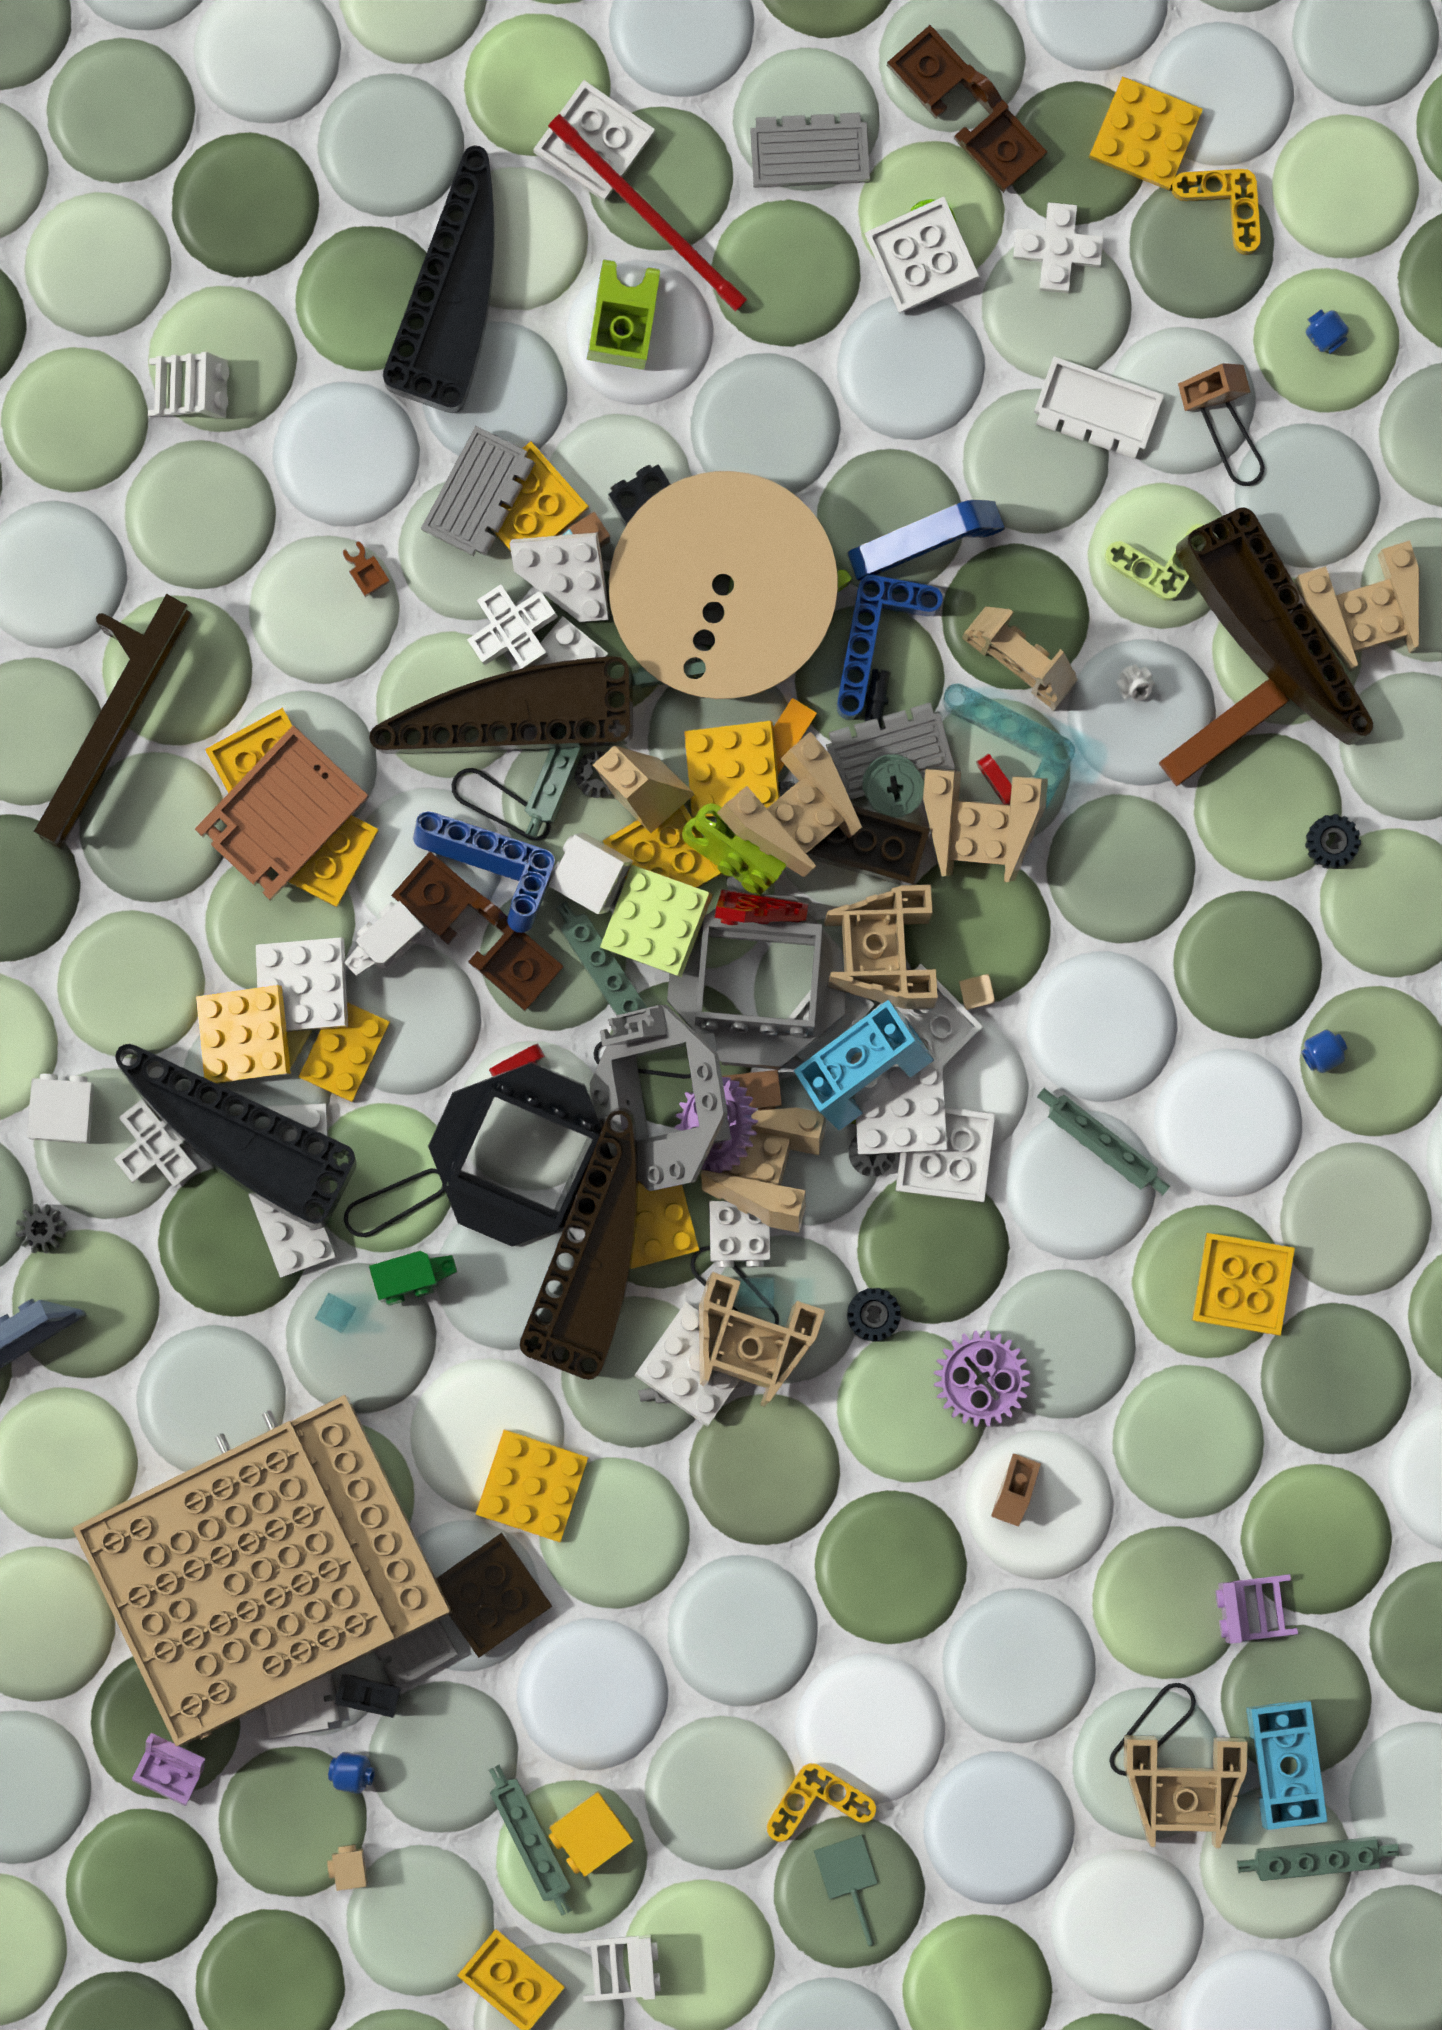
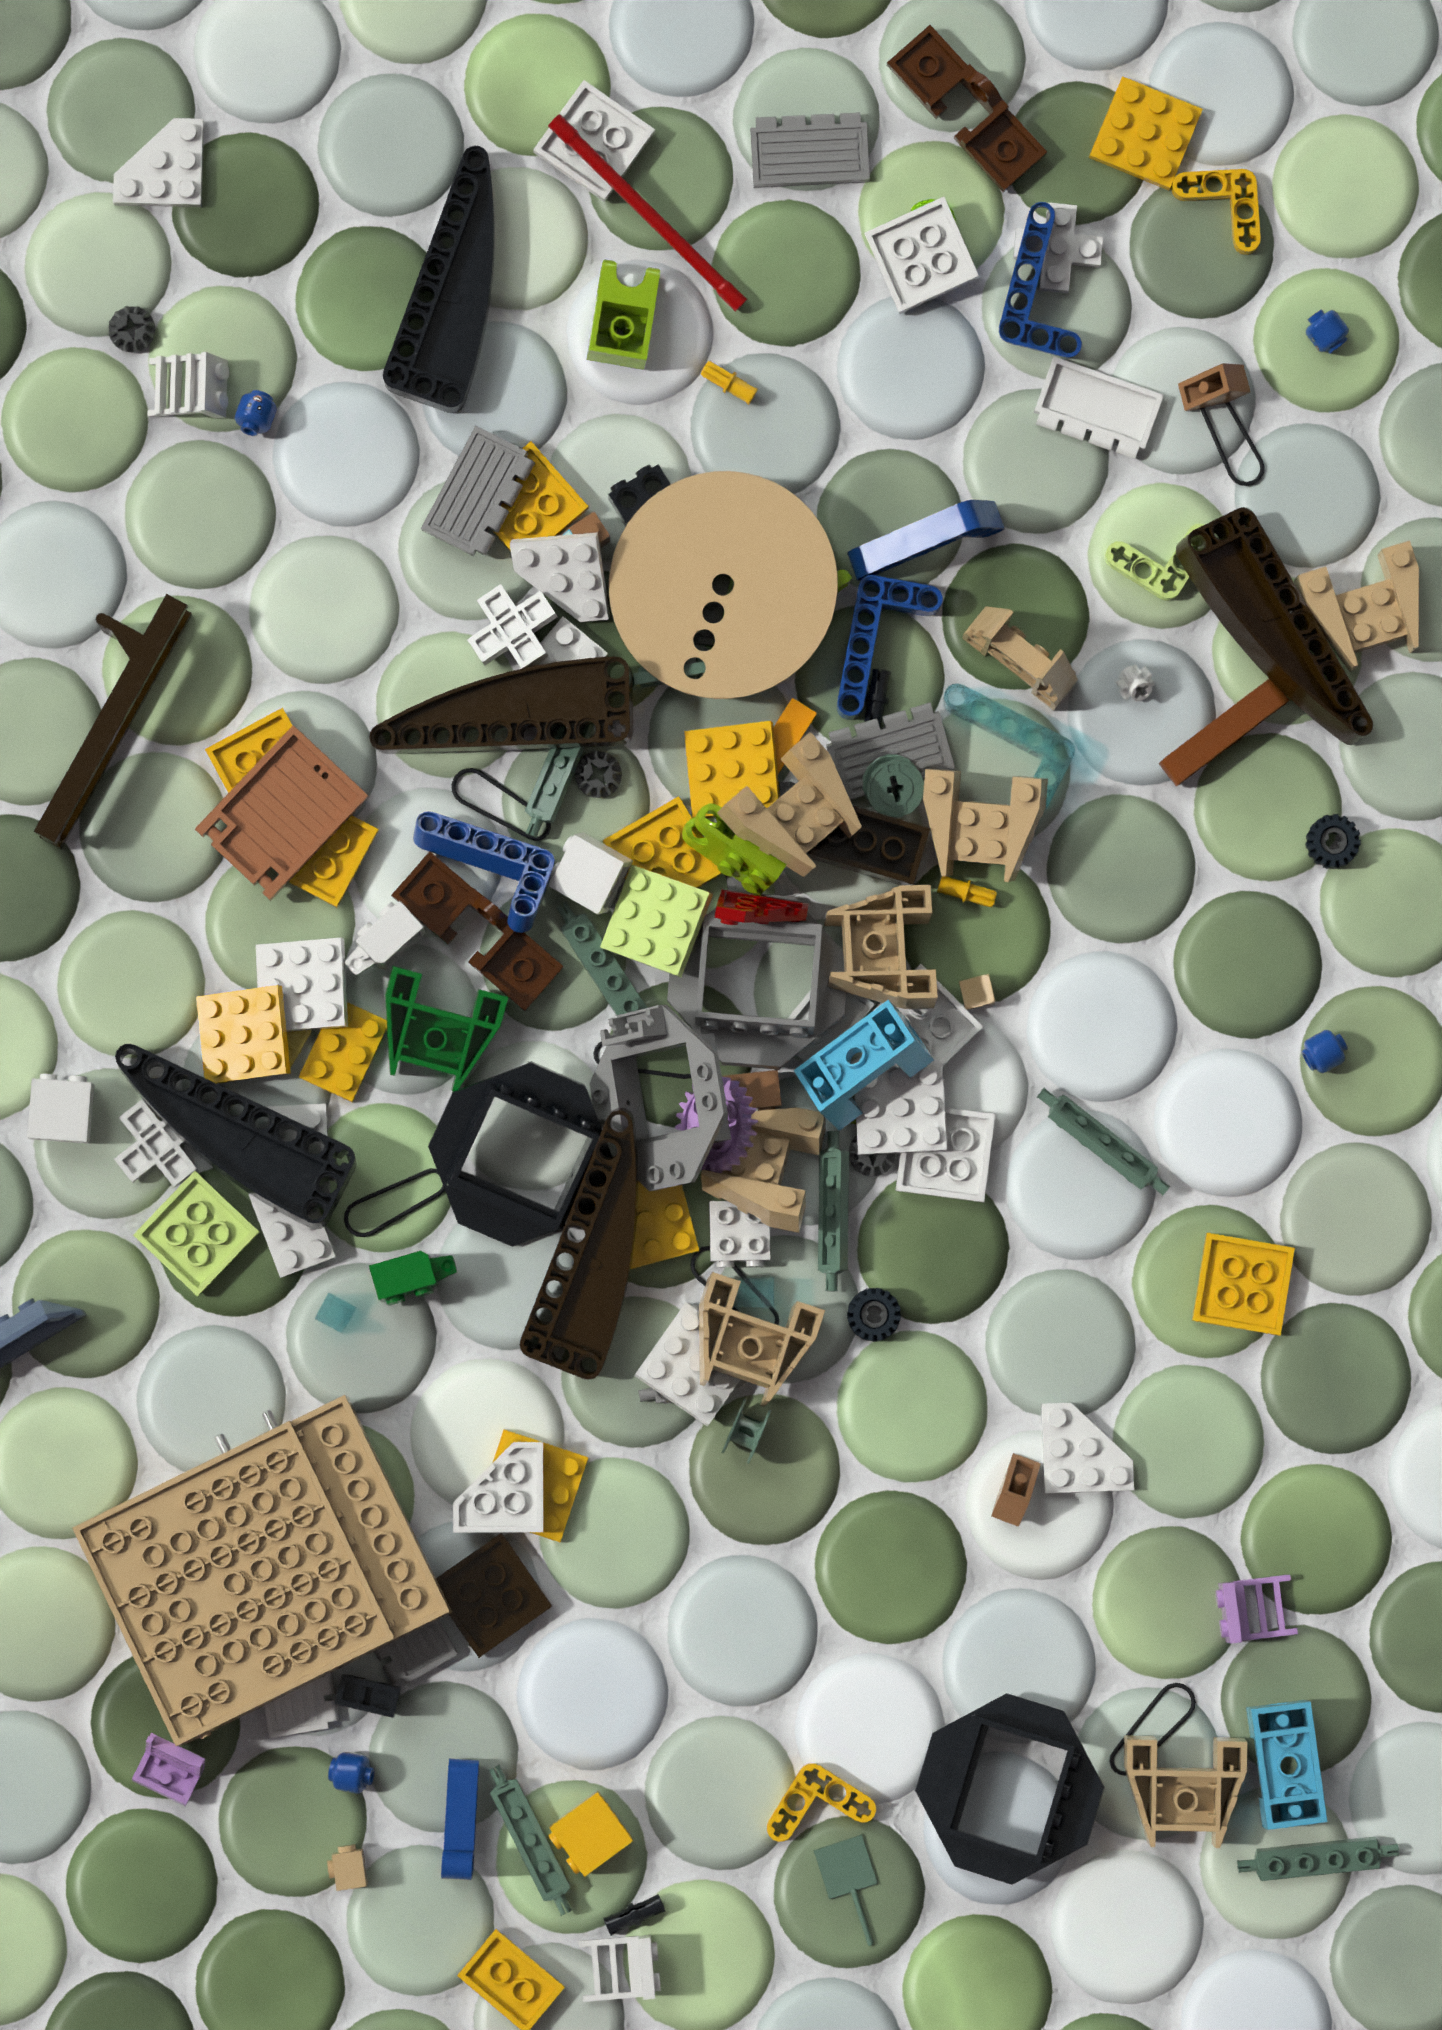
(42, 1218): dark grey gear -> none
(144, 334): none -> dark grey gear
(164, 169): none -> white plate
(196, 1233): none -> yellowish green plate
(255, 413): none -> blue head
(367, 573): dark orange plate -> none
(434, 1035): none -> green wedge
(460, 1819): none -> blue beam
(505, 1494): none -> white plate
(531, 1053): red beam -> none
(634, 1914): none -> black pin
(642, 785): tan slope -> none
(729, 382): none -> yellow axle
(746, 1431): none -> sand green piece
(833, 1211): none -> sand green plate
(950, 1773): none -> black hinge
(967, 891): none -> yellow axle
(995, 778): red beam -> none
(1002, 1362): lavender gear -> none
(1028, 288): none -> blue beam
(1080, 1454): none -> white plate

